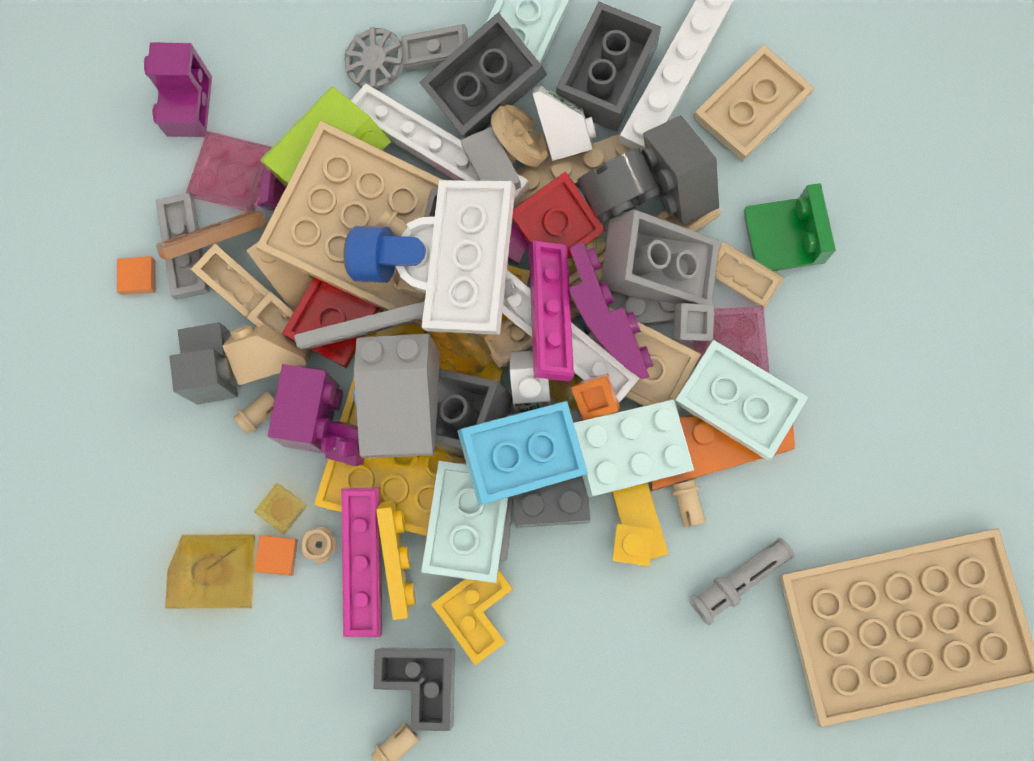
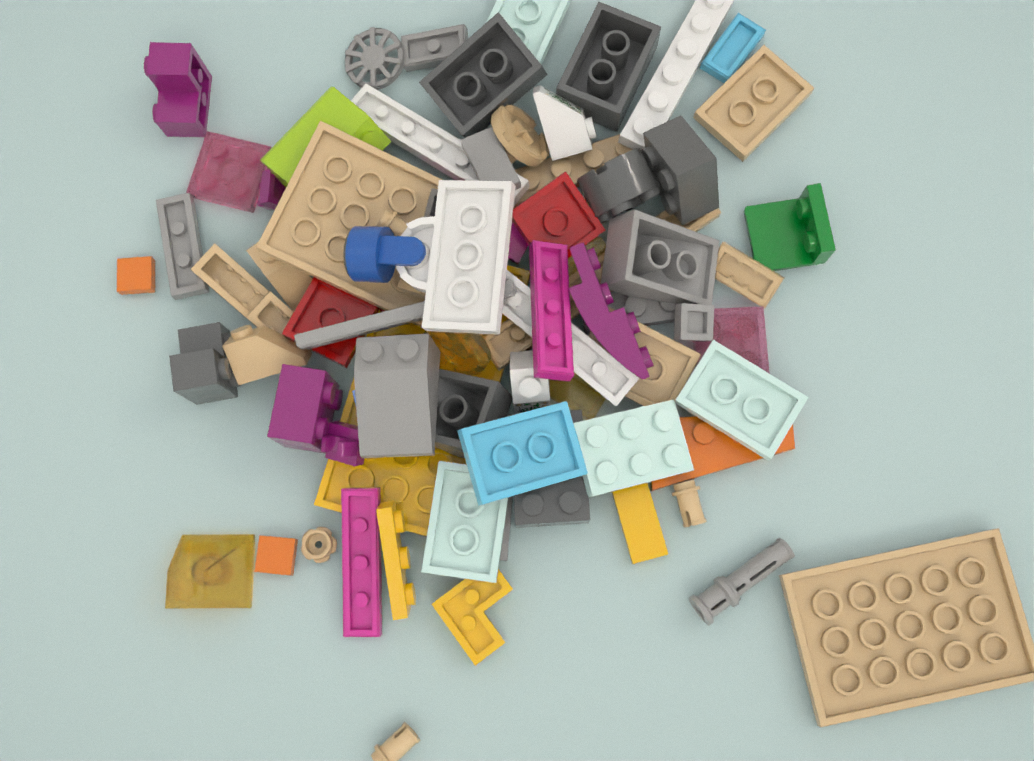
(210, 234): medium nougat tile -> none
(255, 413): tan pin -> none
(280, 508): clear yellow plate -> none
(428, 675): dark grey brick -> none
(595, 397): orange plate -> none
(632, 545): yellow plate -> none
(732, 48): none -> medium azure tile

